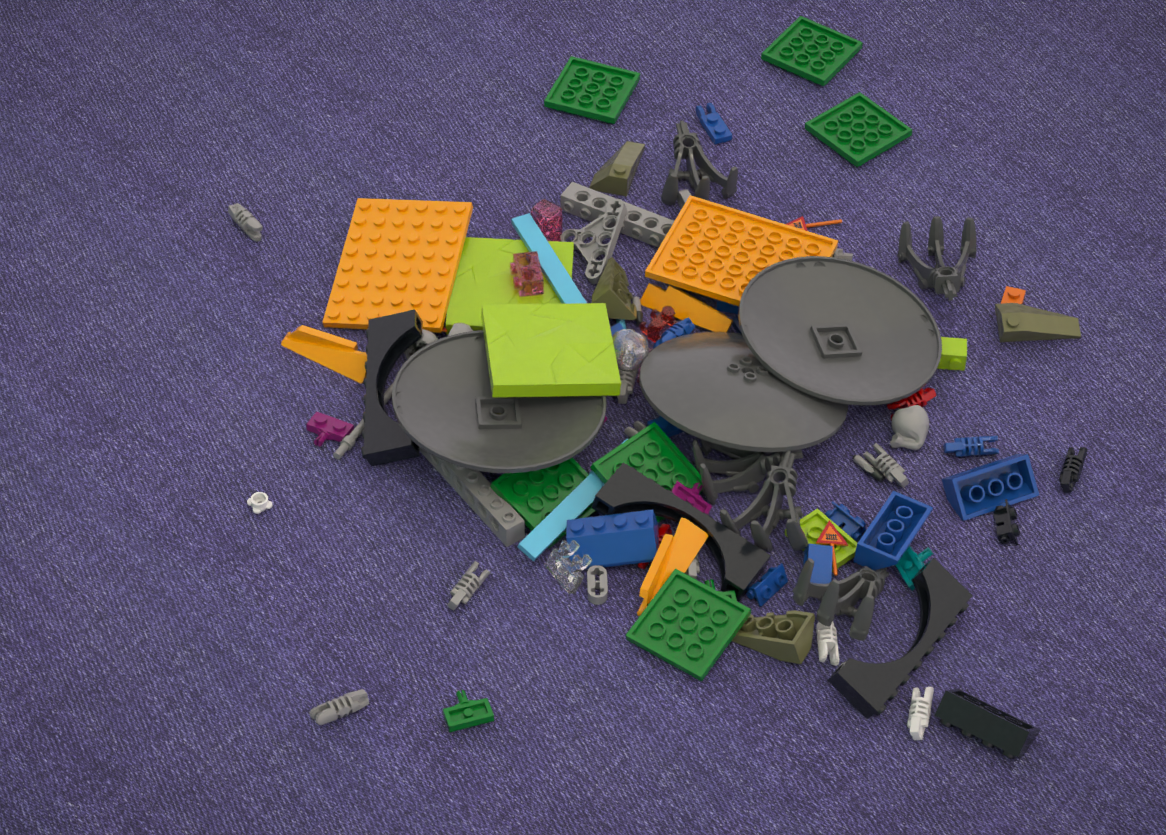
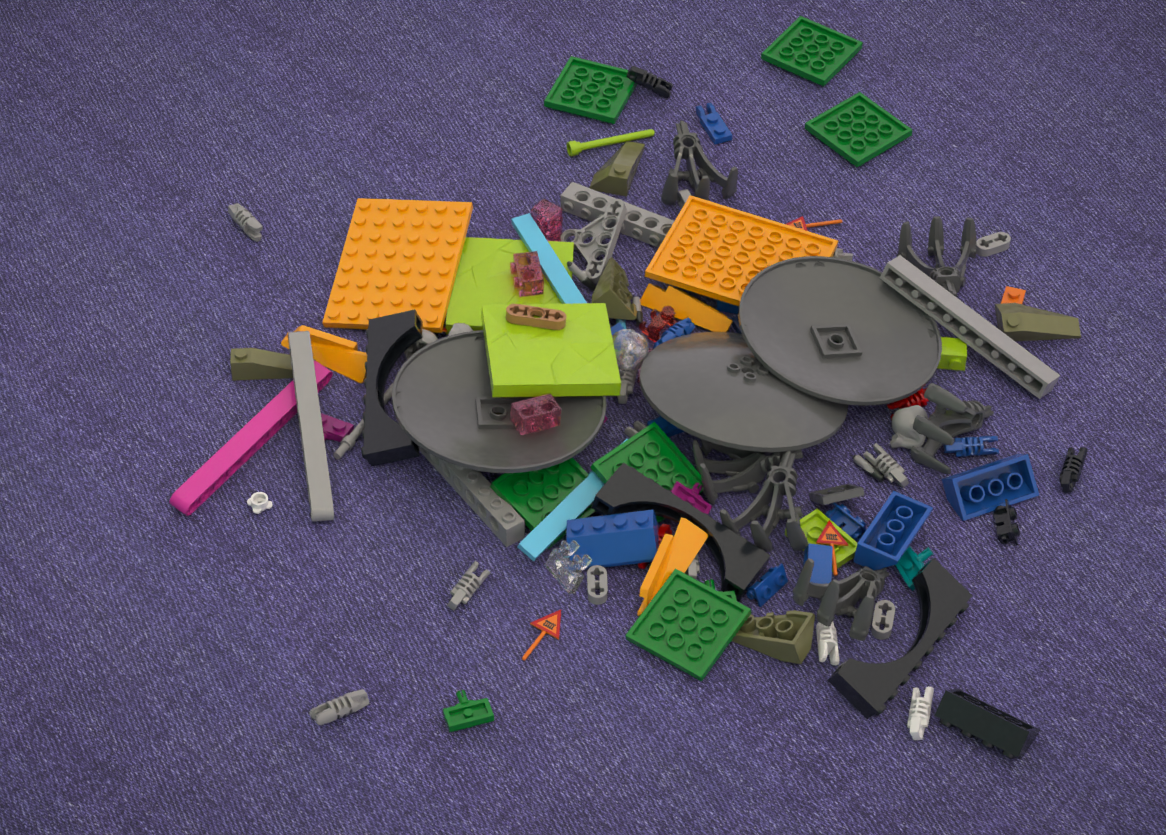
(242, 446): none -> dark pink beam
(259, 364): none -> olive wedge
(310, 426): none -> light grey beam
(517, 315): none -> medium nougat beam
(535, 414): none -> clear pink brick
(549, 624): none -> piece
(575, 148): none -> lime piece
(583, 276): none -> piece
(651, 82): none -> black hinge
(836, 494): none -> dark grey tile
(879, 619): none -> light grey beam
(945, 424): none -> dark grey piece
(970, 327): none -> light grey brick
(993, 244): none -> light grey beam

